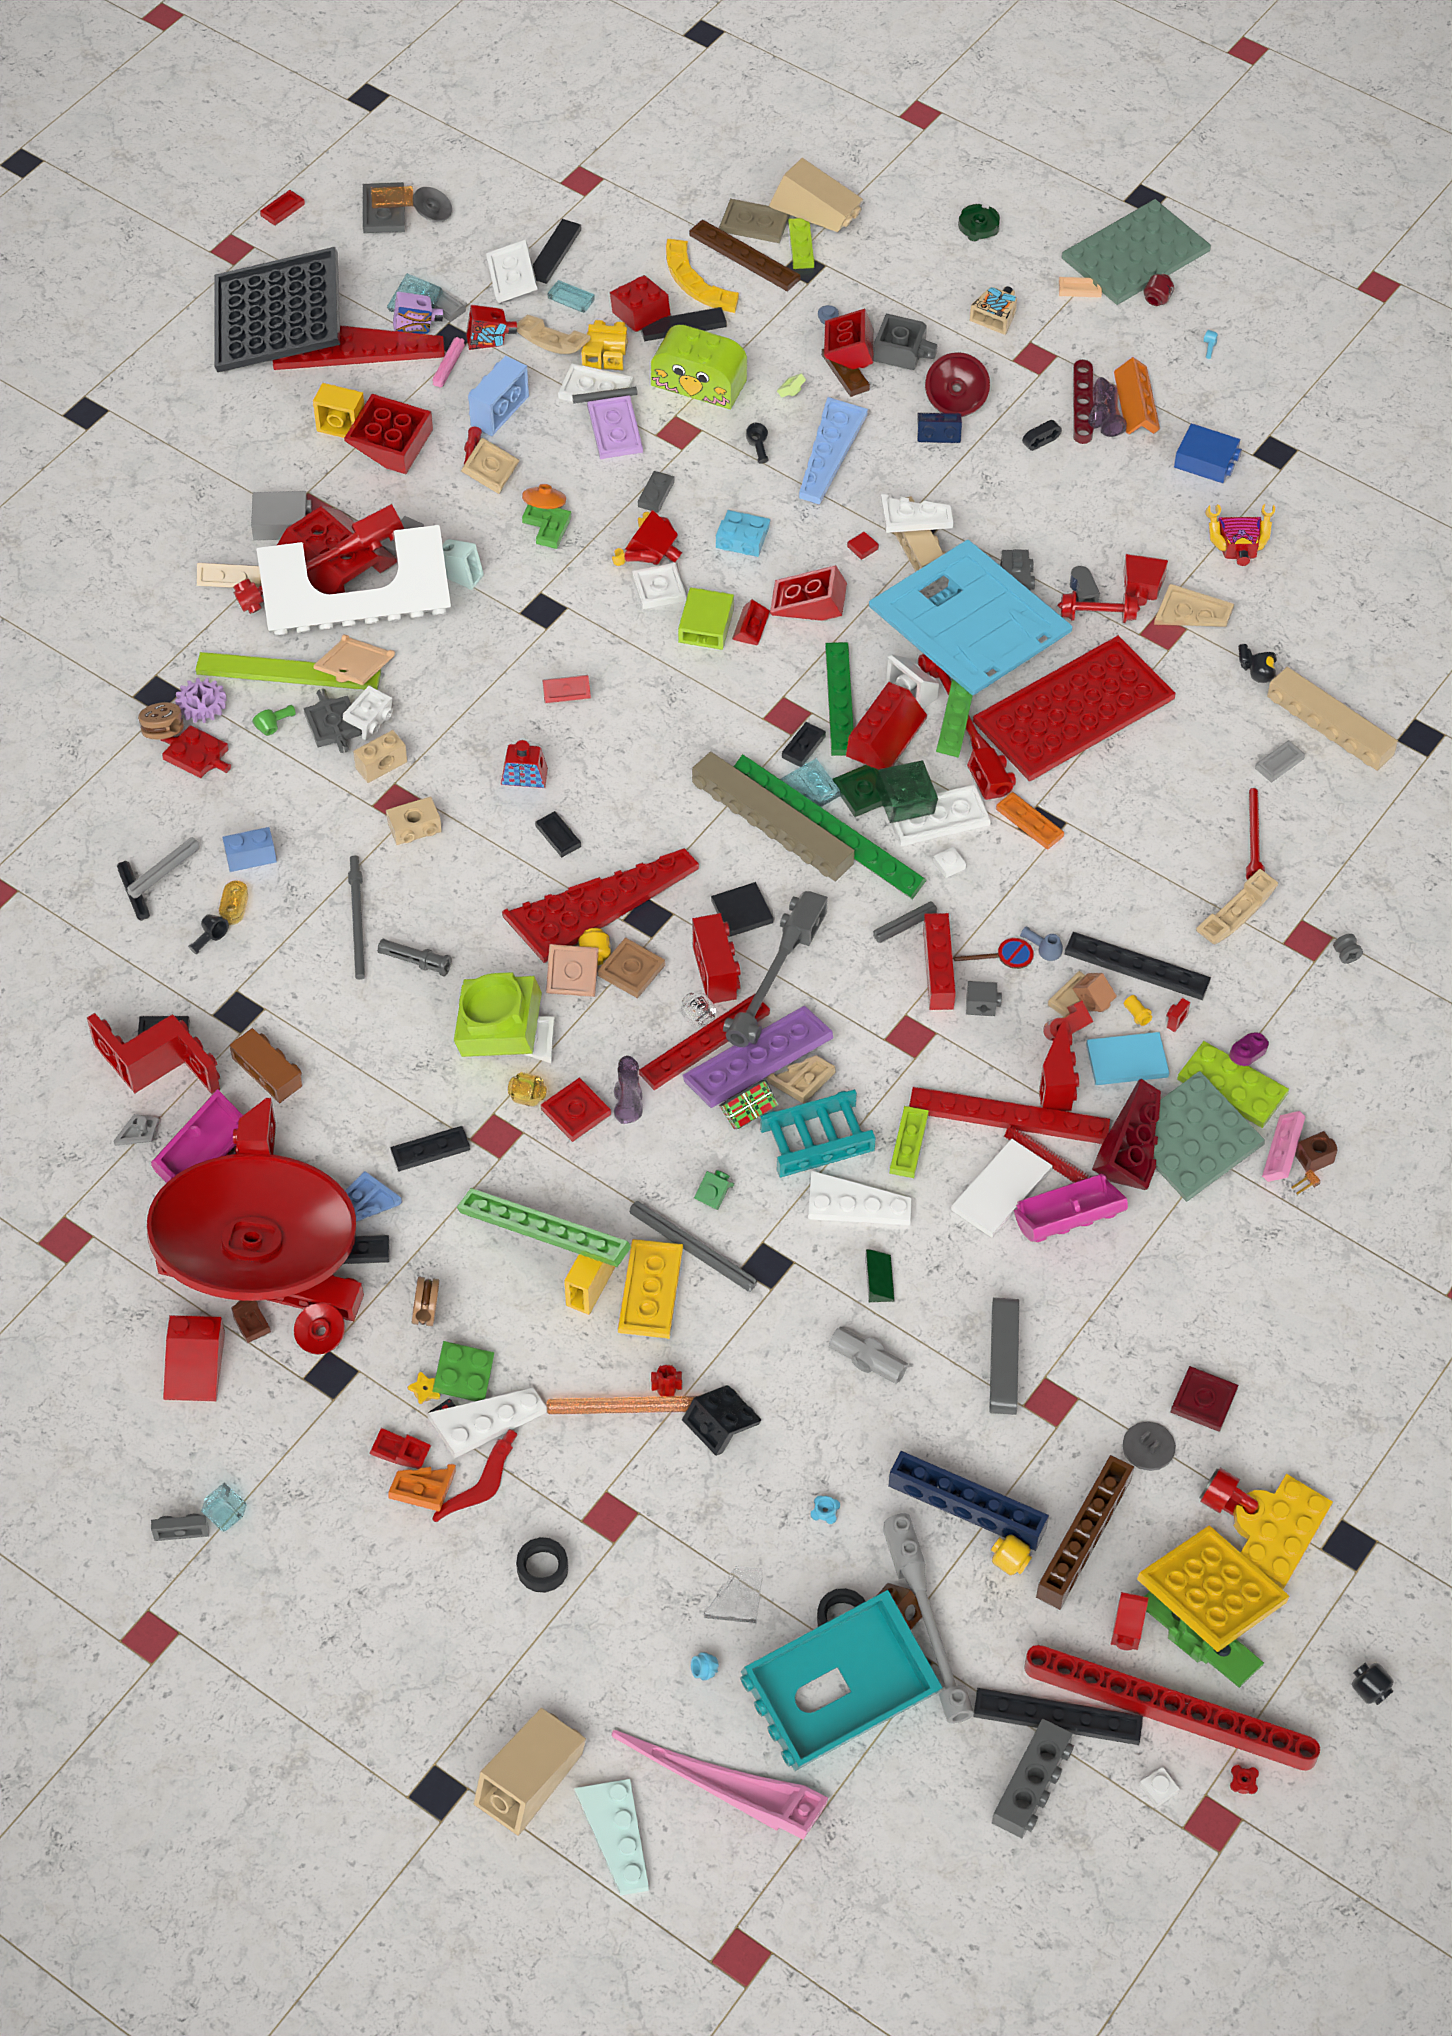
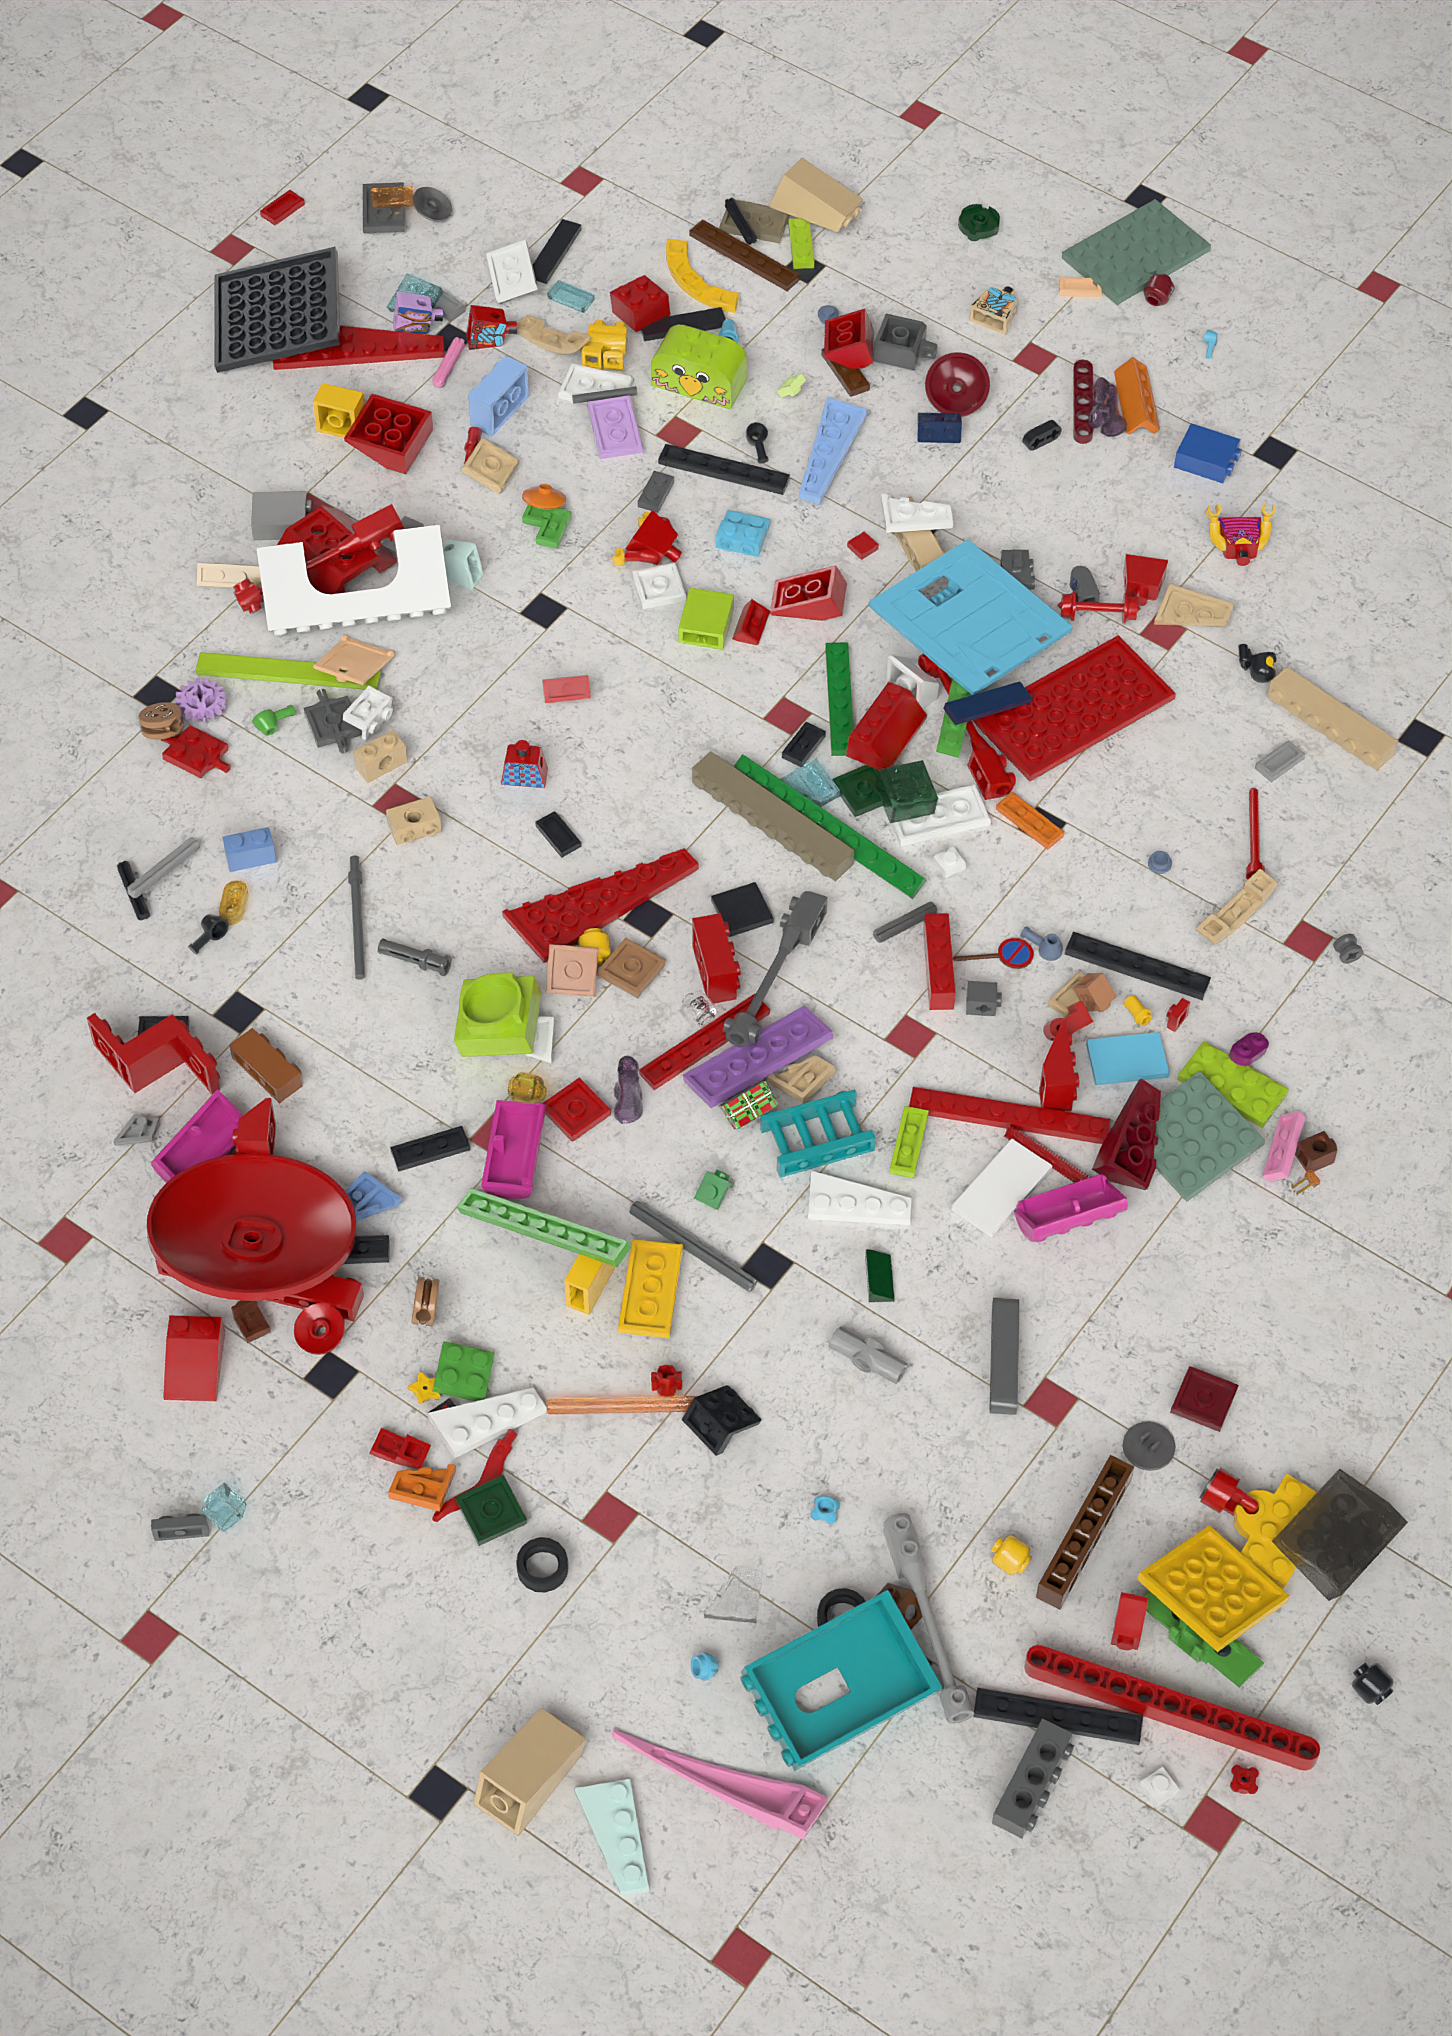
(491, 1510): none -> dark green plate
(513, 1149): none -> dark pink container
(724, 469): none -> black tile
(729, 330): none -> medium azure cone
(740, 221): none -> black axle
(967, 1500): dark blue brick -> none
(987, 703): none -> dark blue tile
(1159, 862): none -> sand blue plate
(1339, 1533): none -> clear smoke slope

